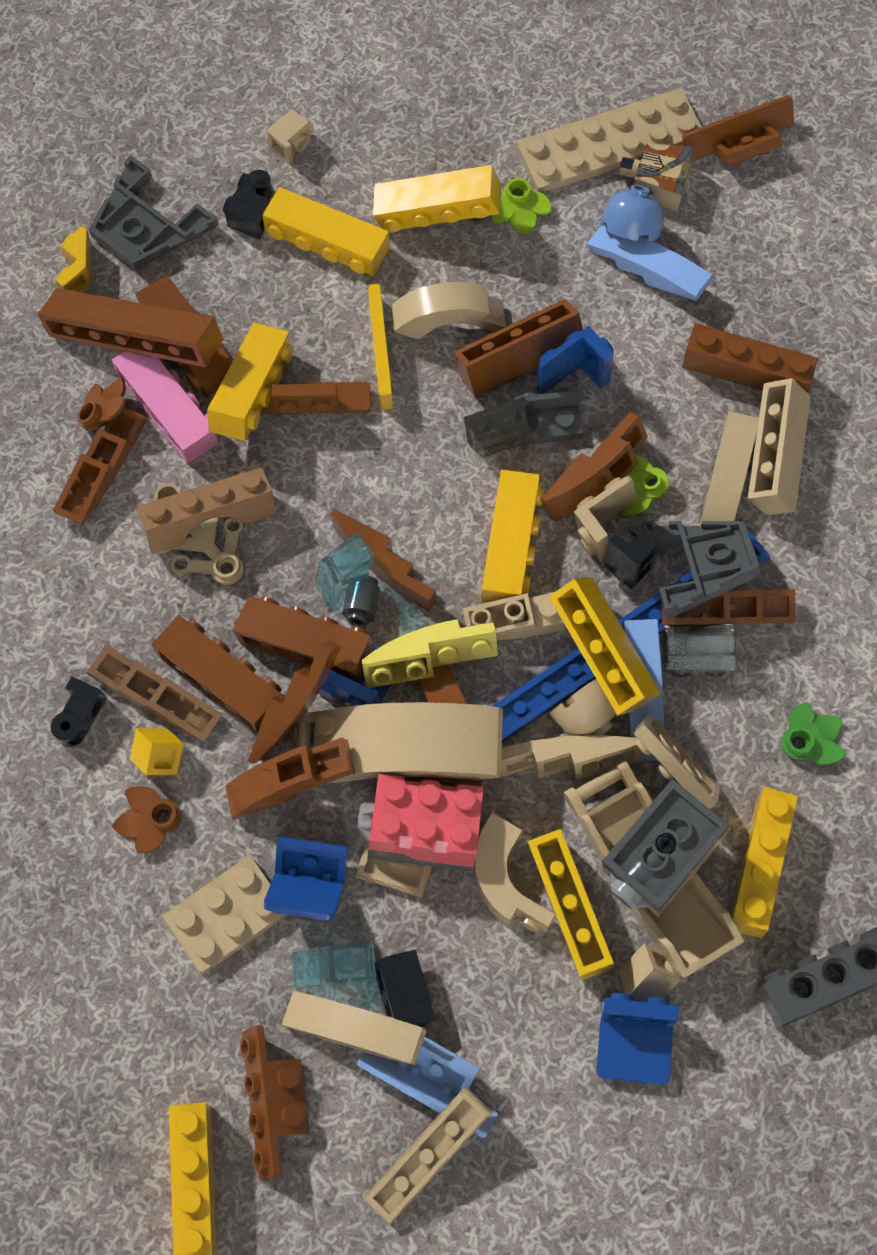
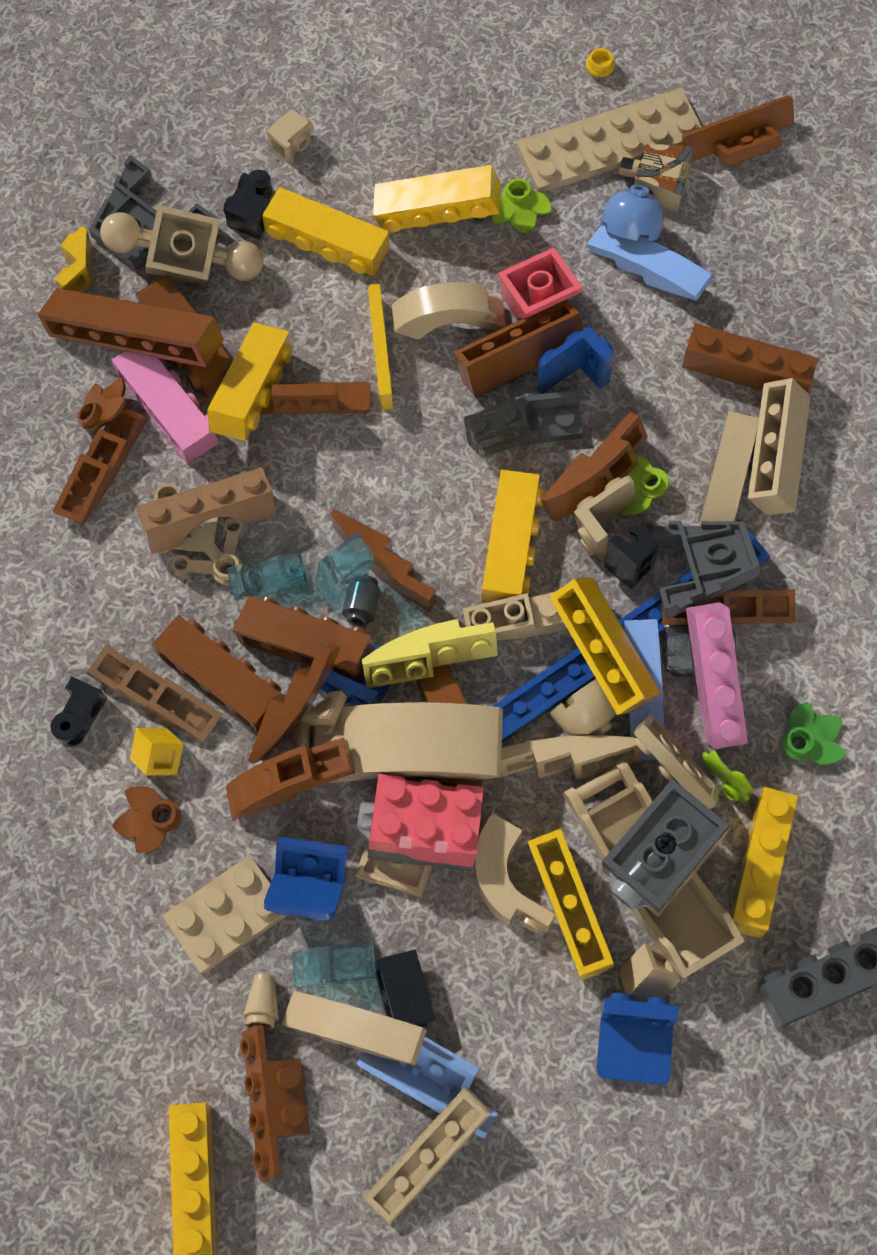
(181, 246): none -> tan brick
(262, 1003): none -> tan cone
(267, 577): none -> clear light blue slope
(326, 711): none -> tan tile
(537, 284): none -> coral slope
(600, 63): none -> yellow plate
(717, 675): none -> bright pink brick
(735, 784): none -> lime plate

